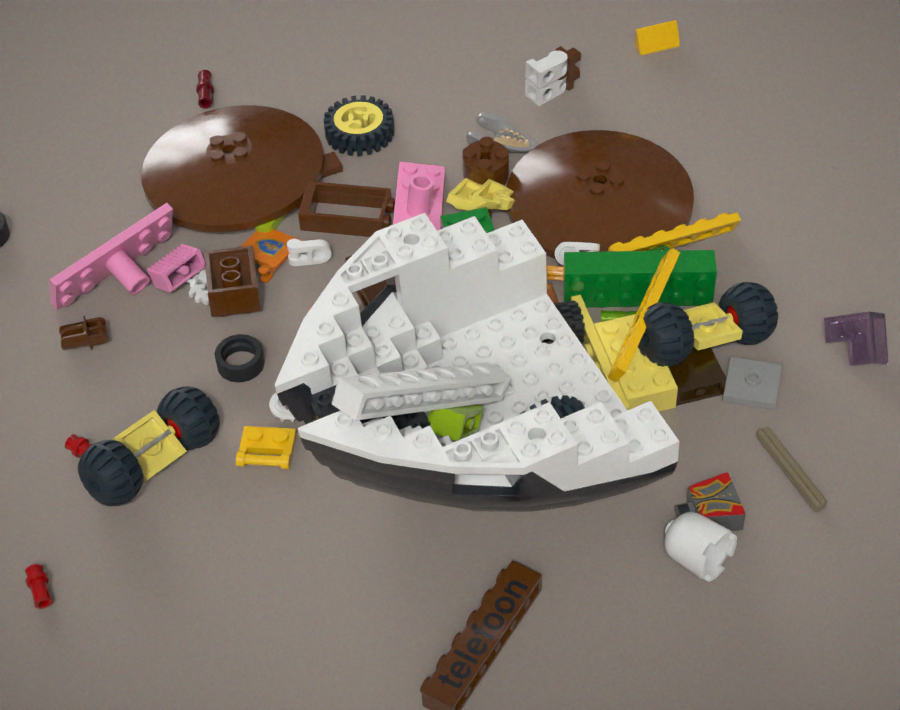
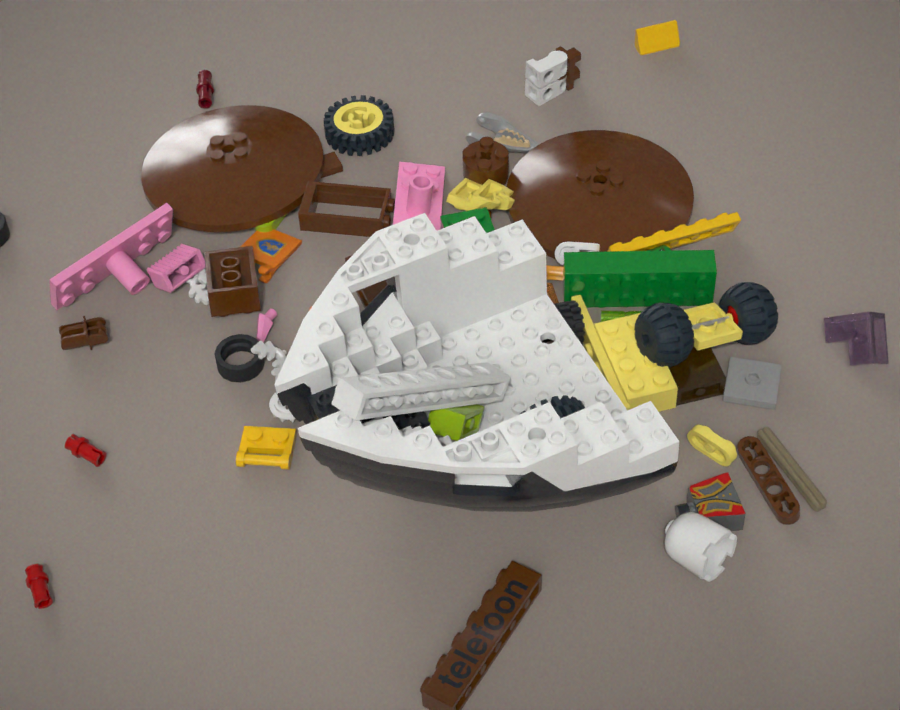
(118, 467): black plate -> none
(264, 324): none -> bright pink bar
(271, 352): none -> white animal
(316, 252): white plate -> none
(637, 328): yellow tile -> none
(712, 445): none -> light yellow plate
(771, 478): none -> reddish brown beam

